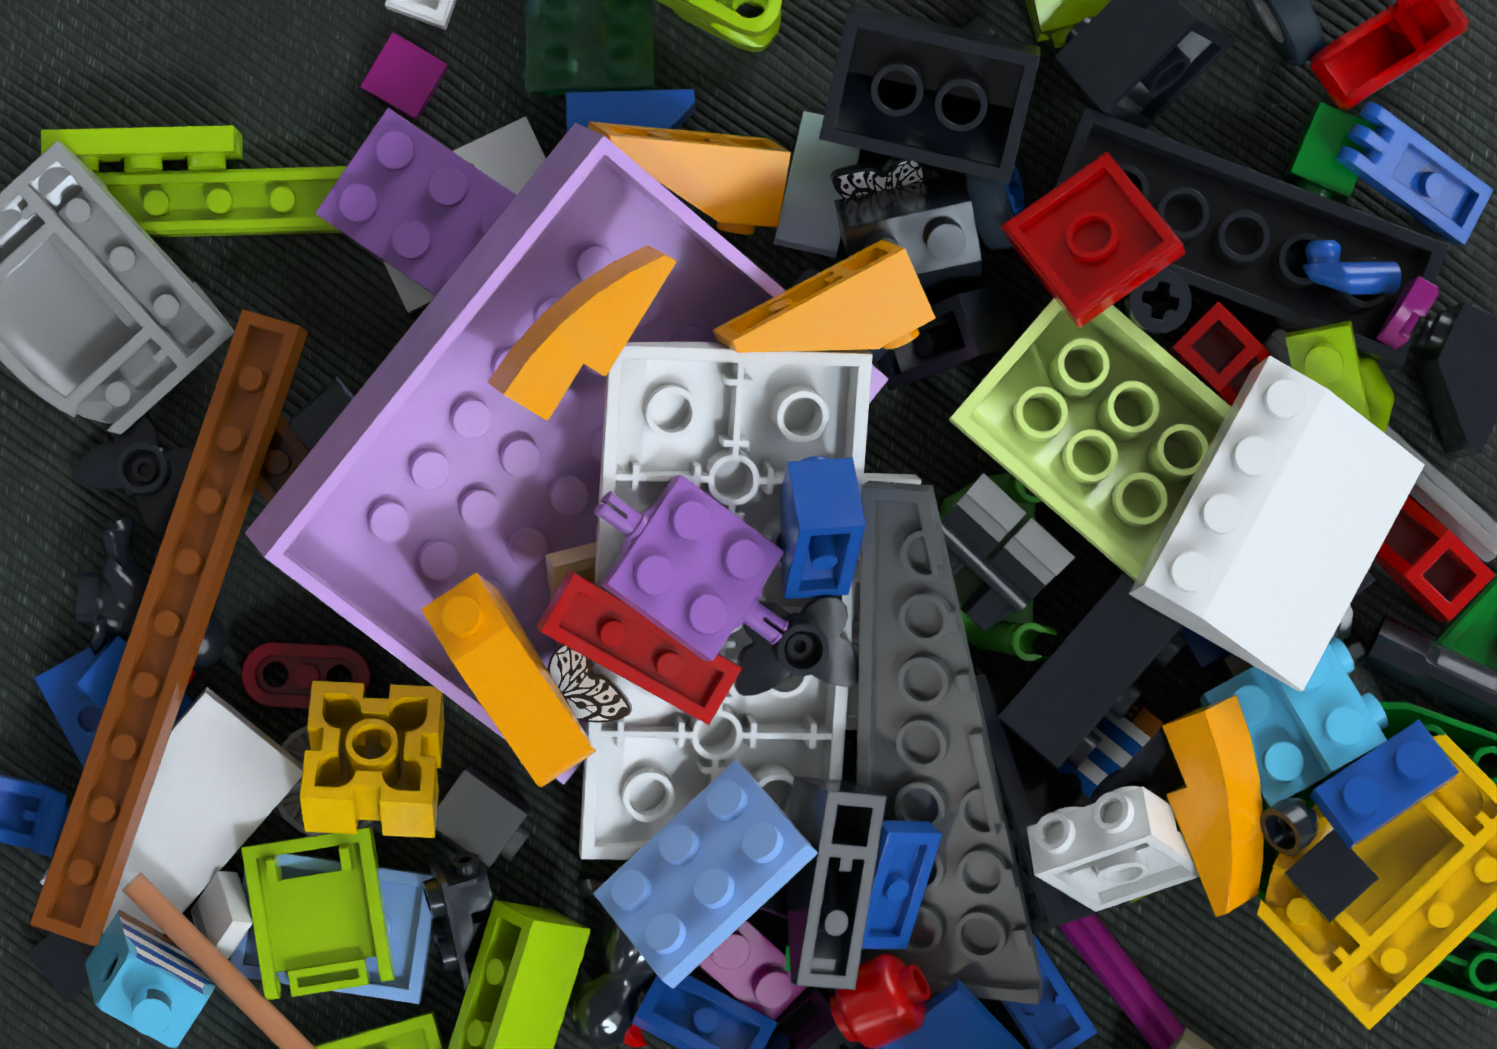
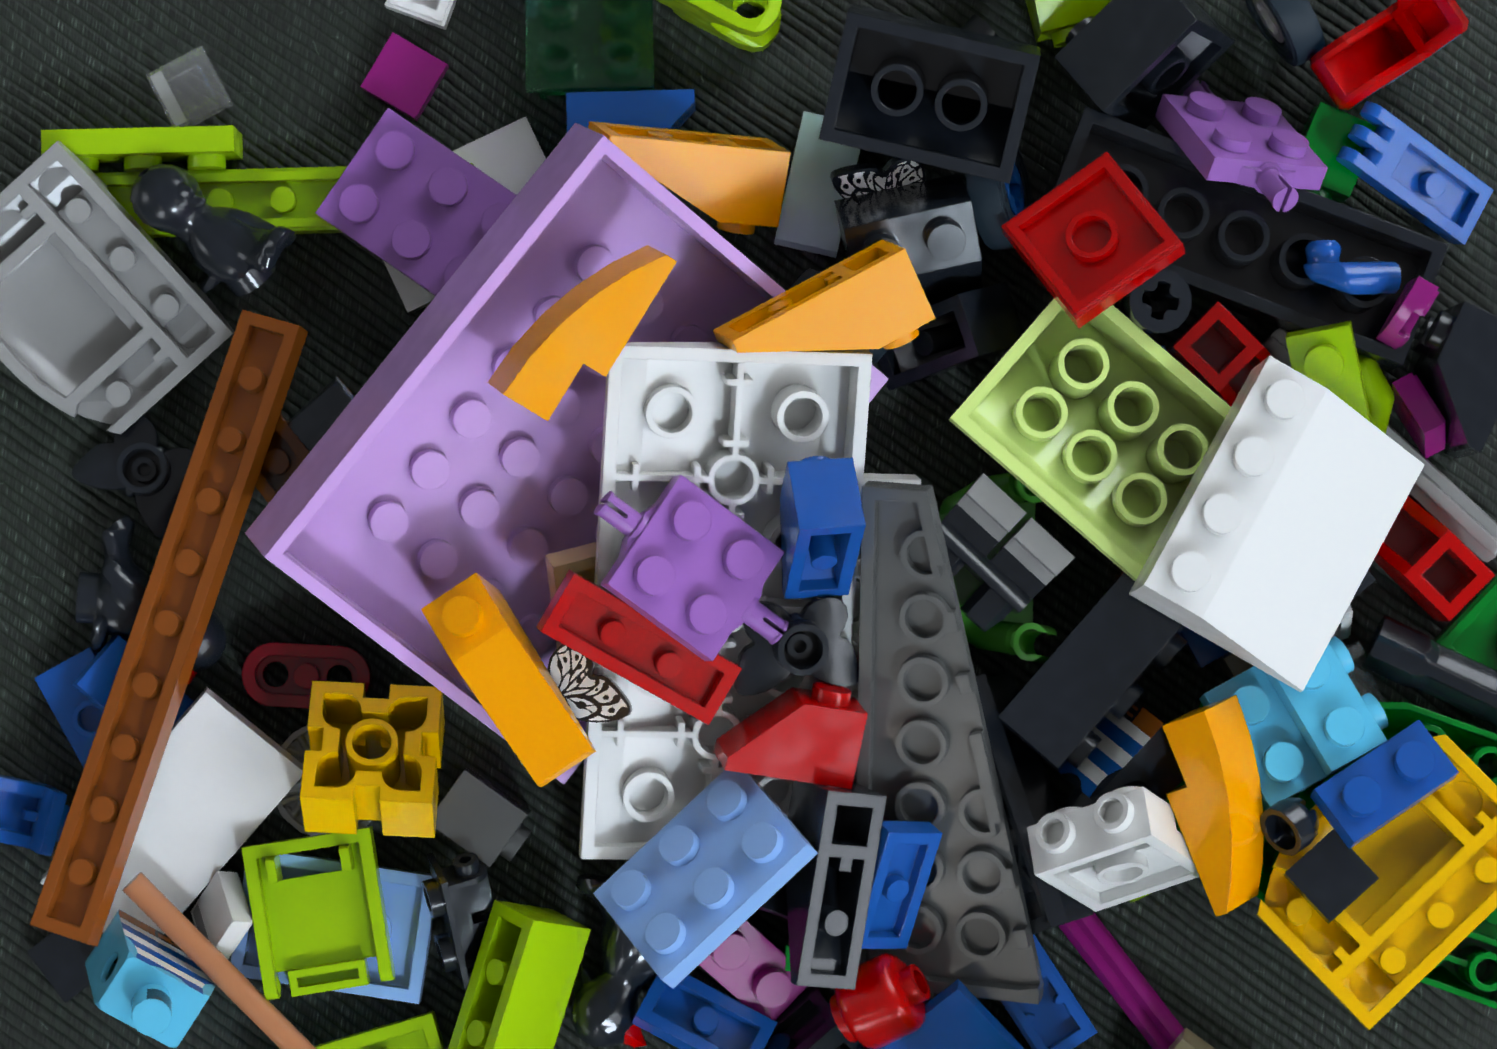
(189, 89): none -> clear tile
(222, 240): none -> black animal
(799, 737): none -> red slope
(1242, 143): none -> medium lavender plate
(1419, 415): none -> magenta tile

